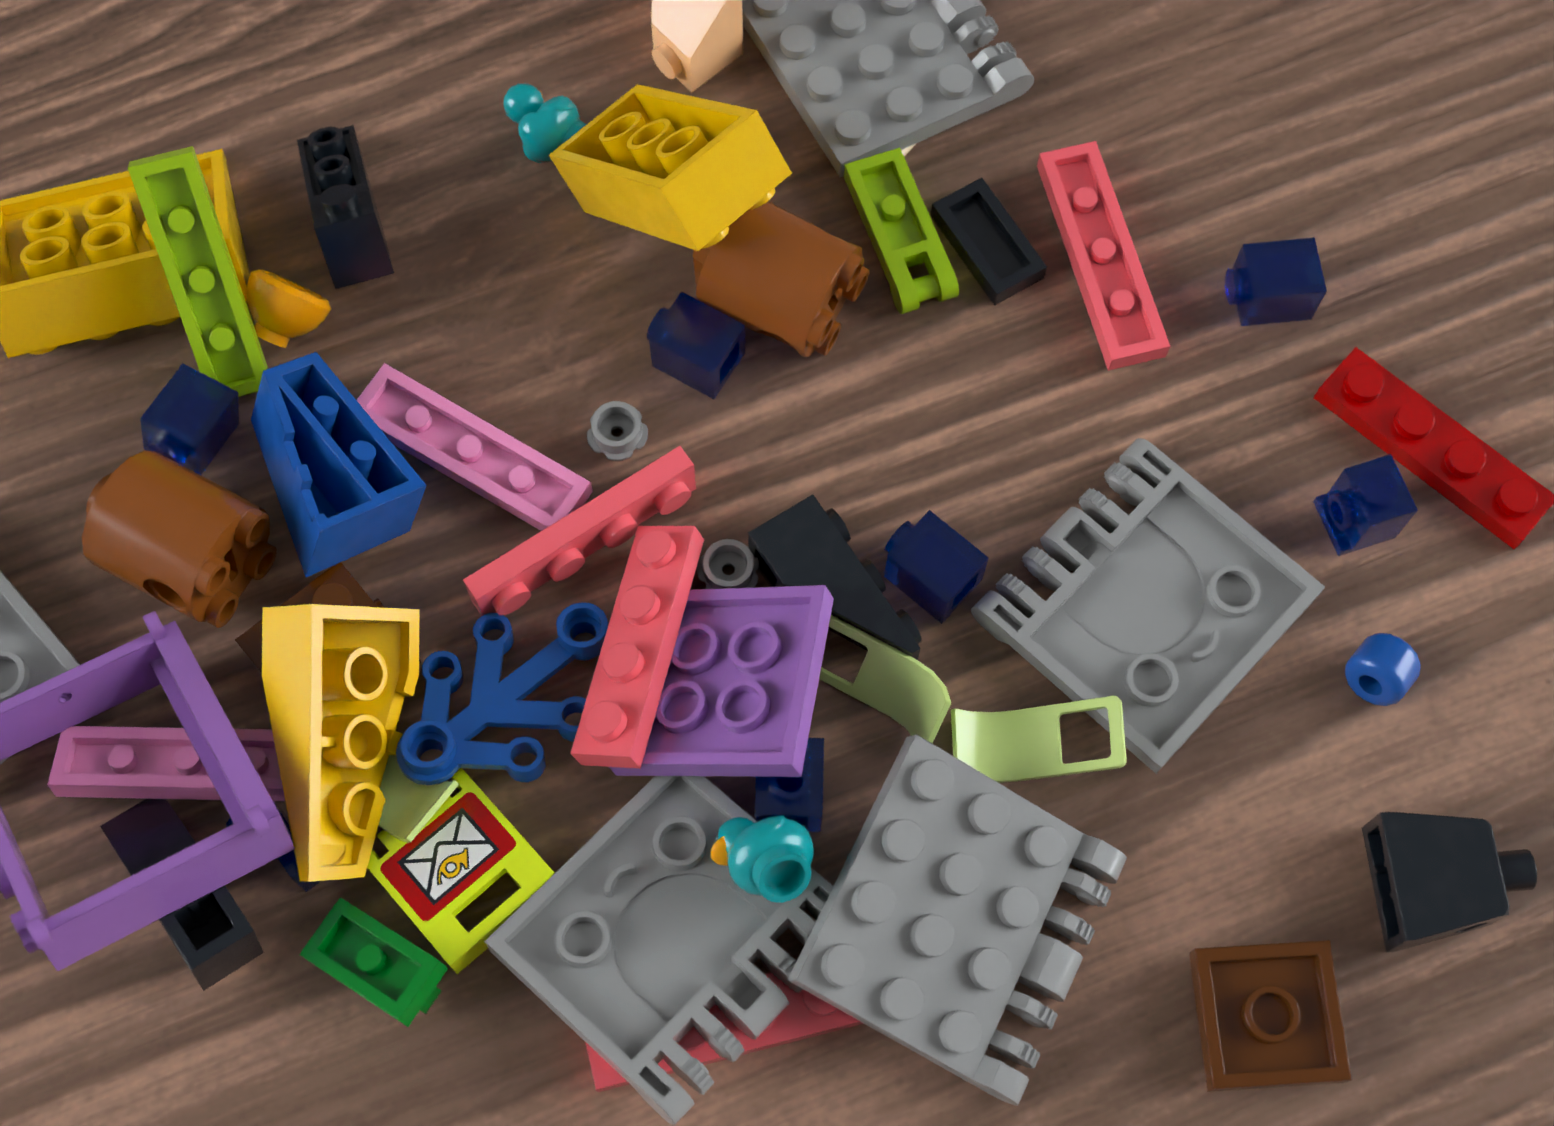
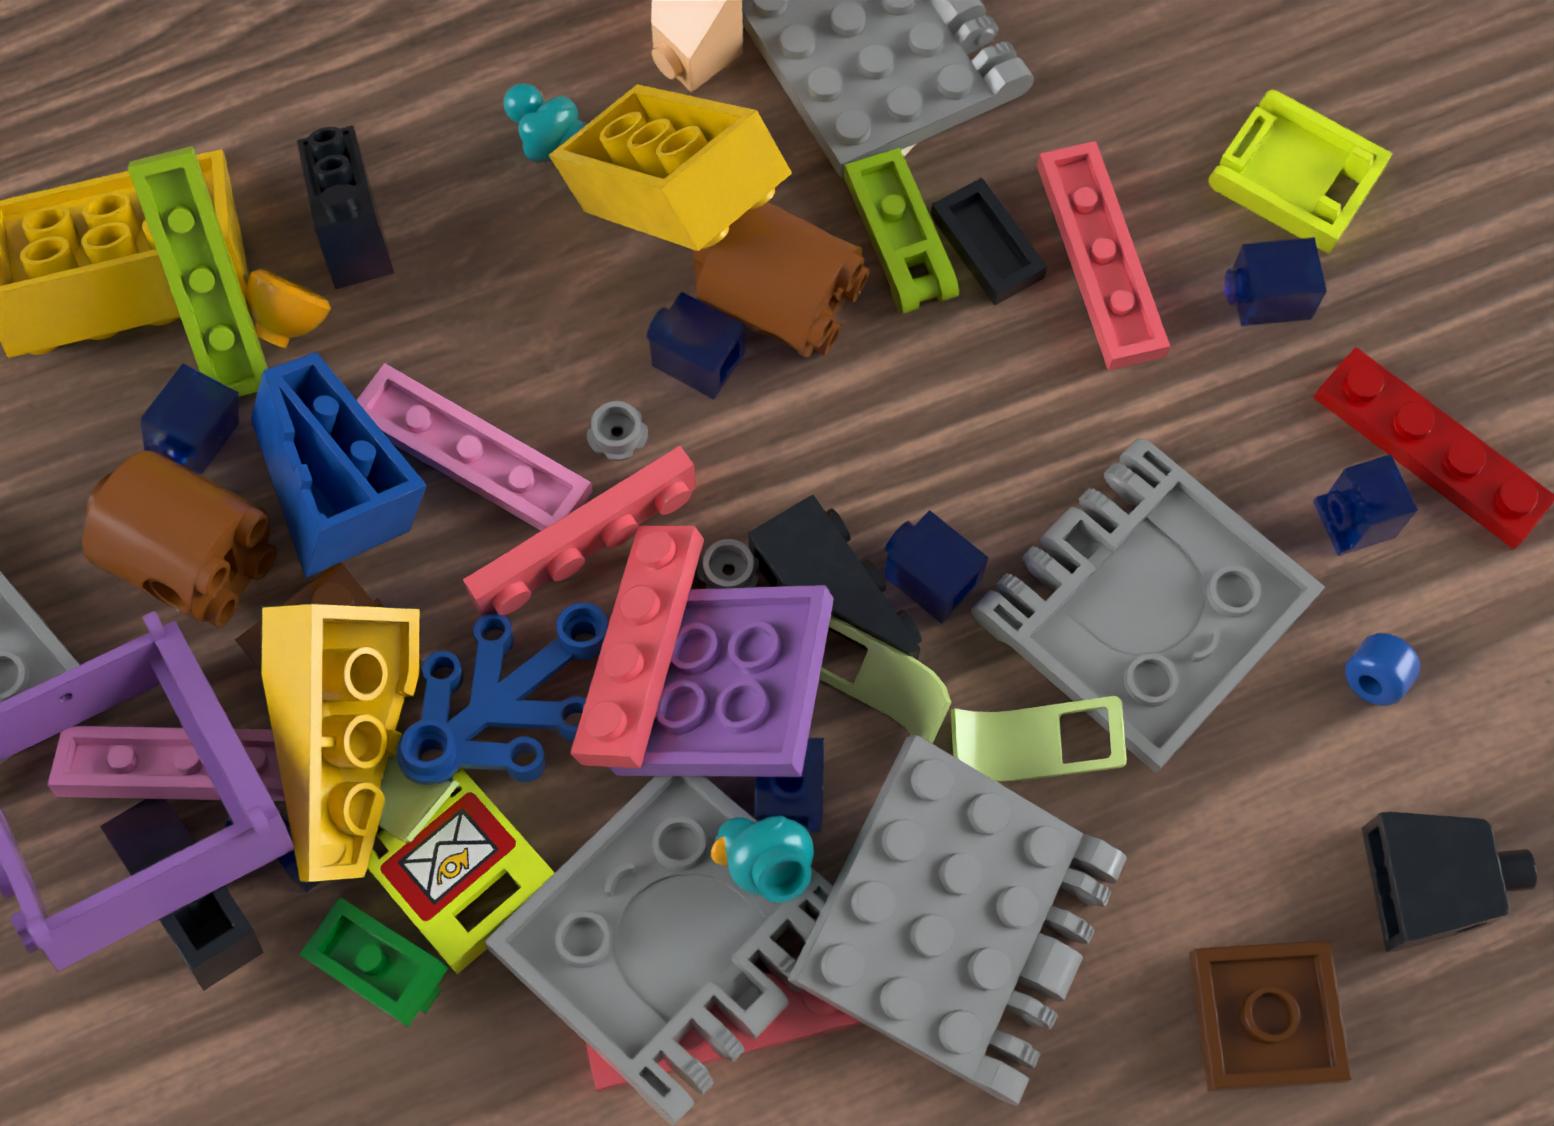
(1291, 165): none -> neon yellow container

